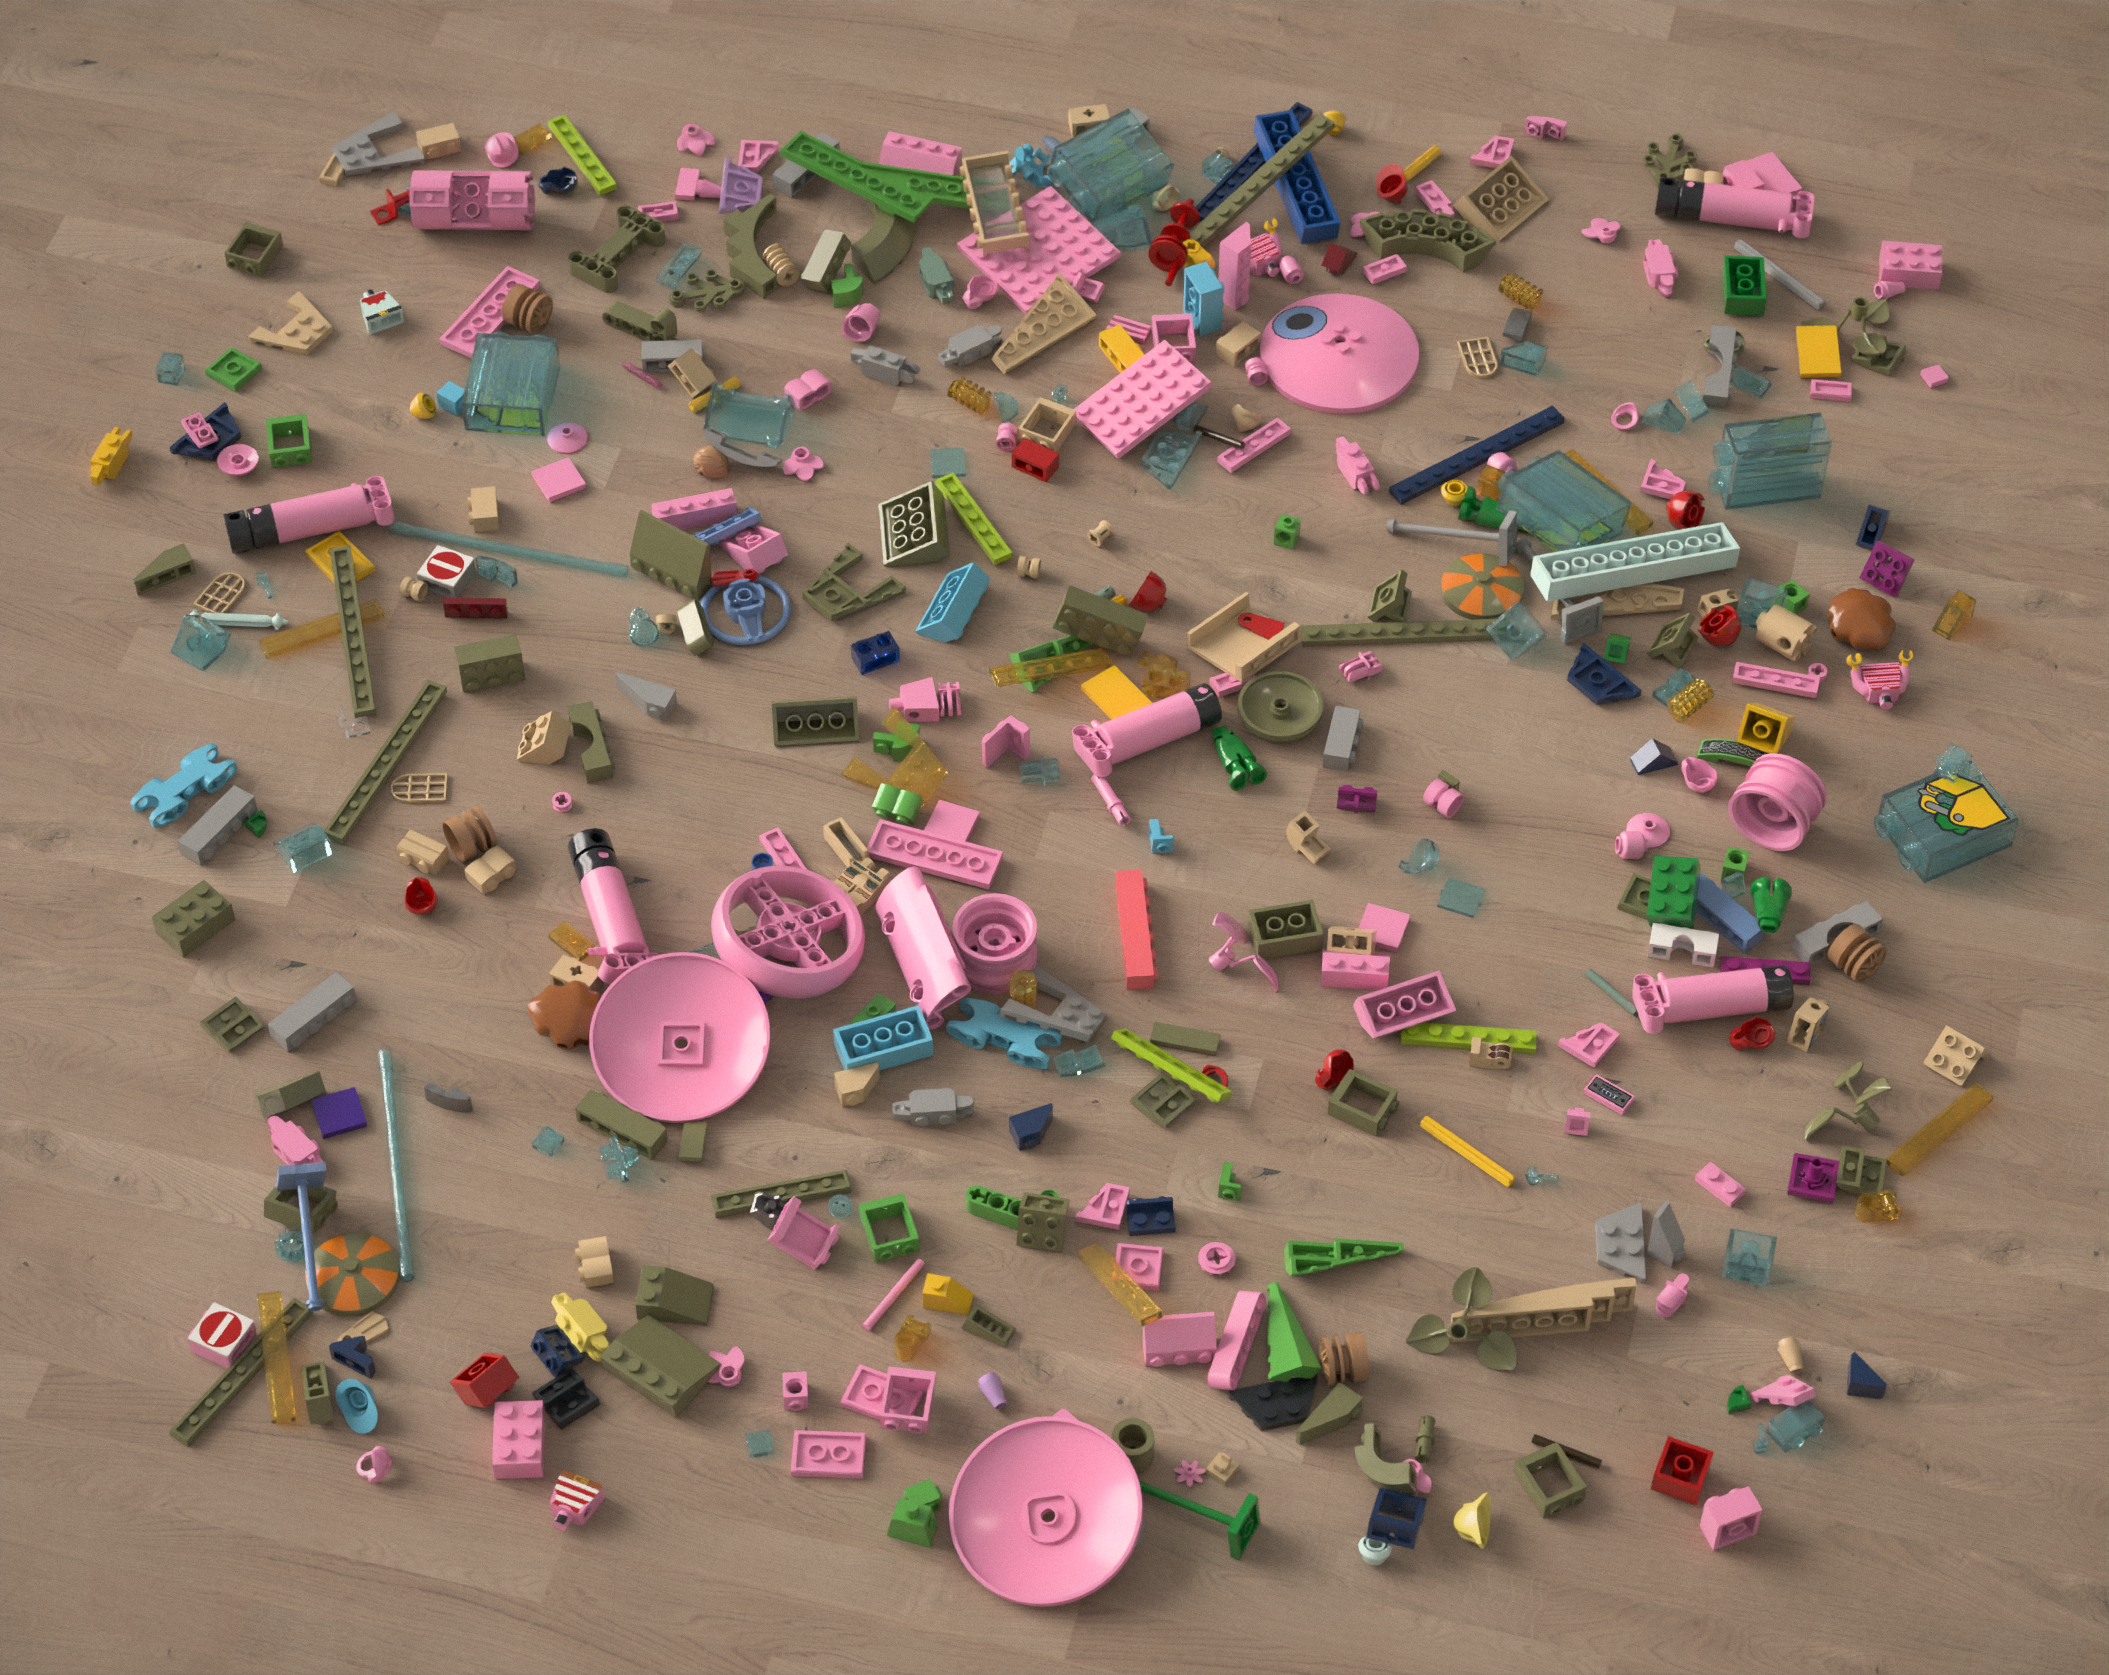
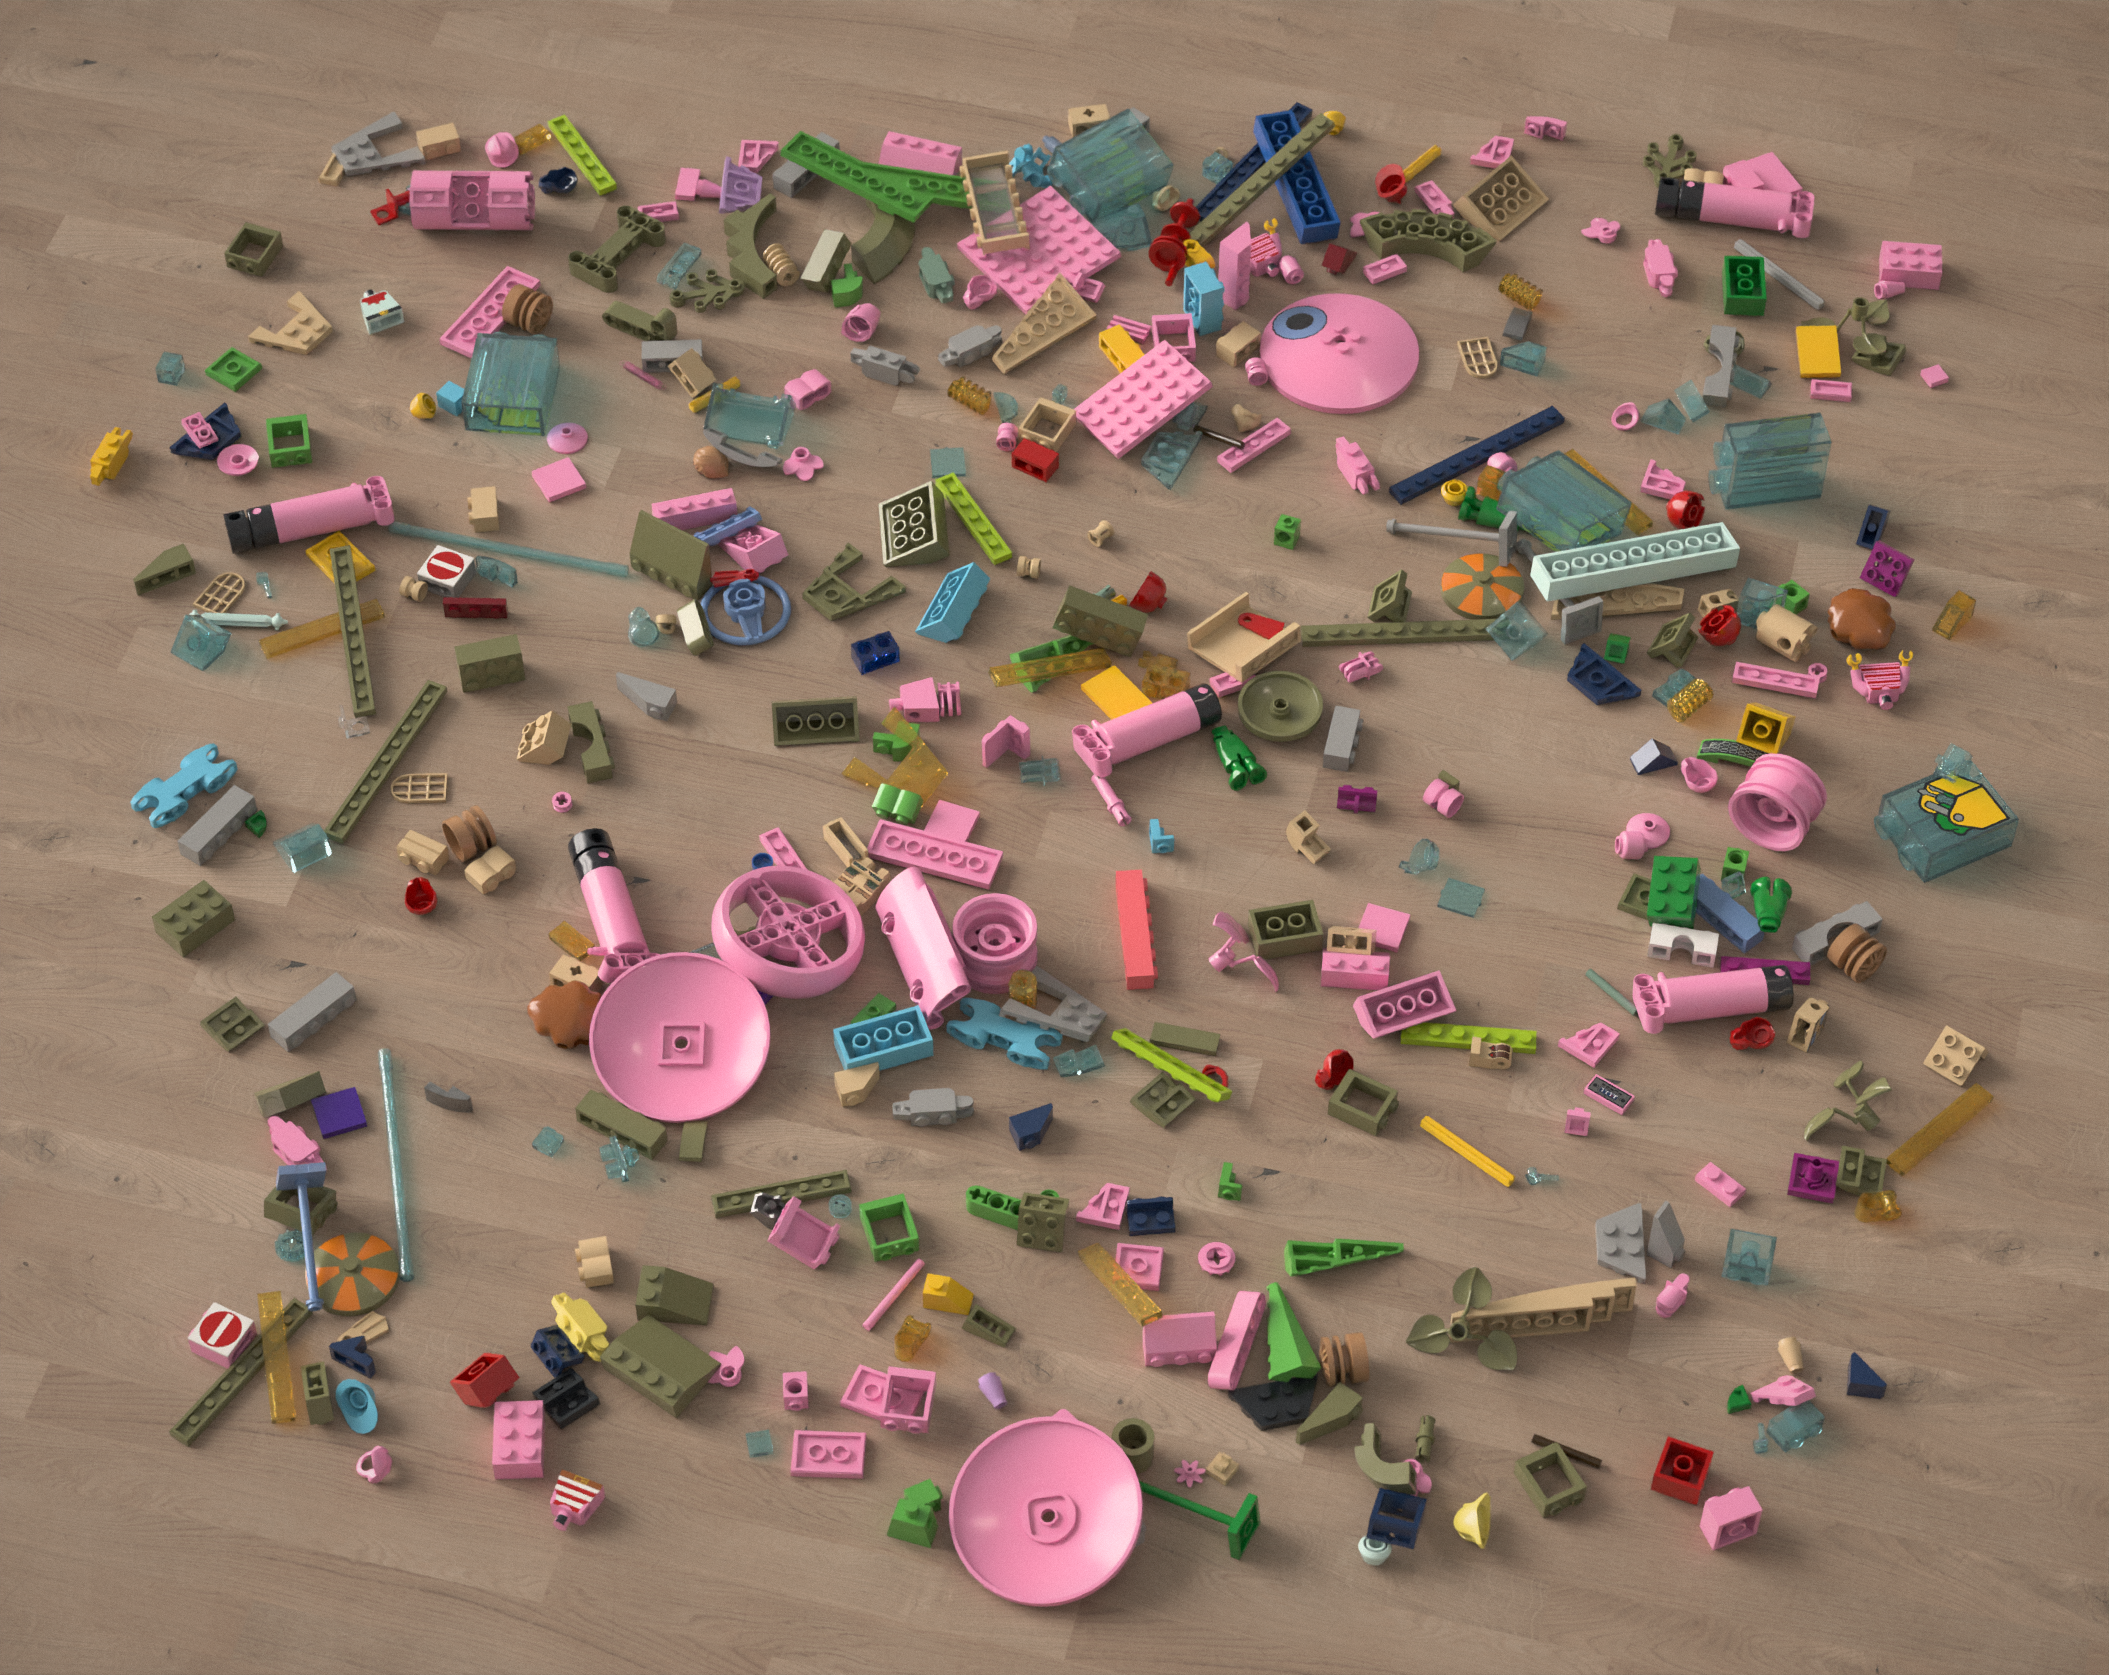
(695, 141): bright pink plate -> none

